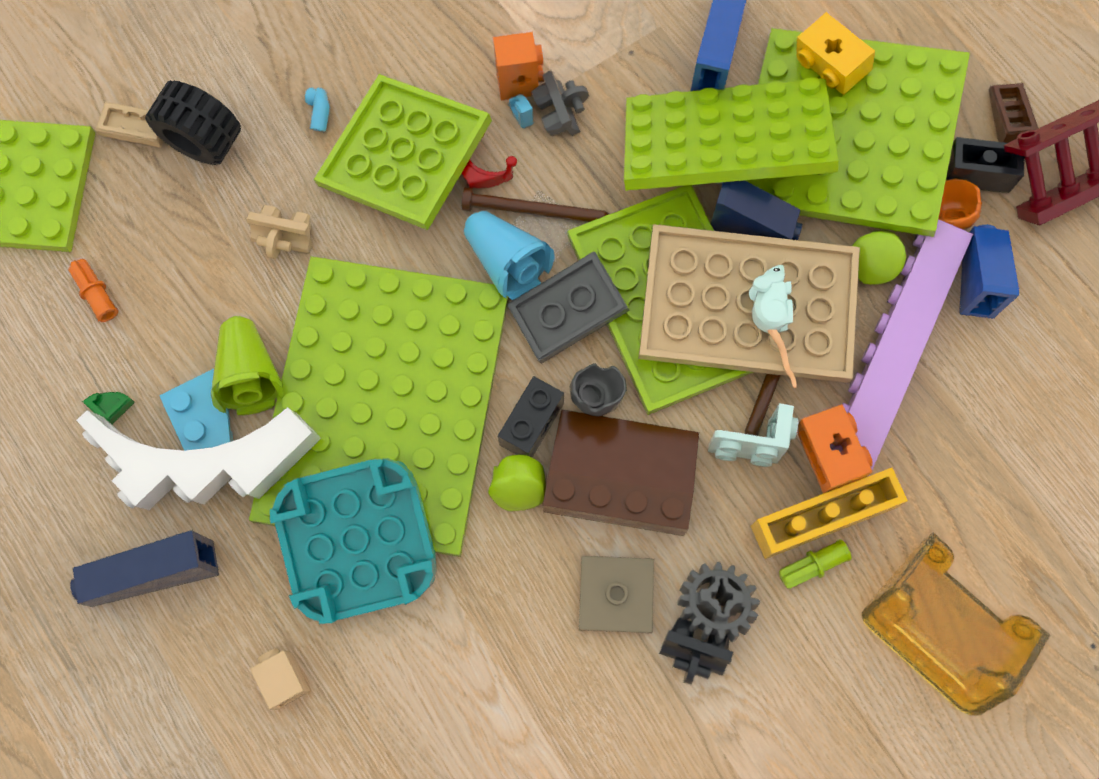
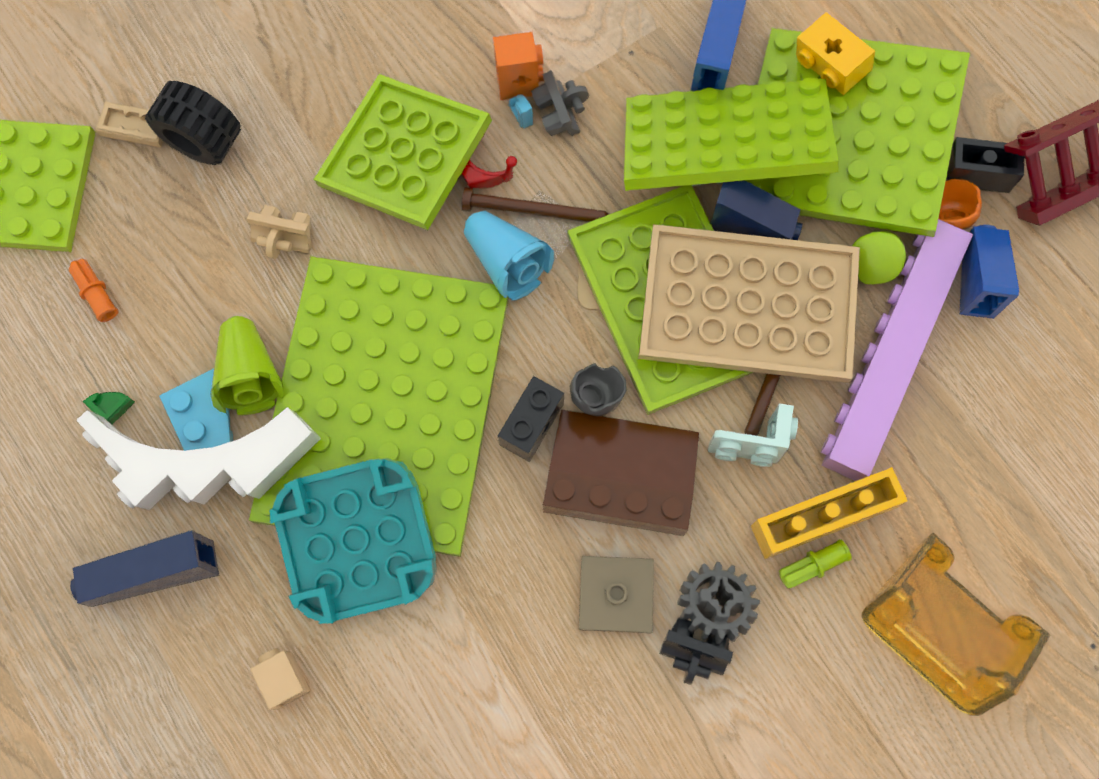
(320, 114): medium azure arm -> none
(518, 483): lime hair -> none
(568, 307): dark grey tile -> none
(773, 309): light aqua animal -> none
(834, 467): orange brick -> none
(1005, 131): reddish brown slope -> none

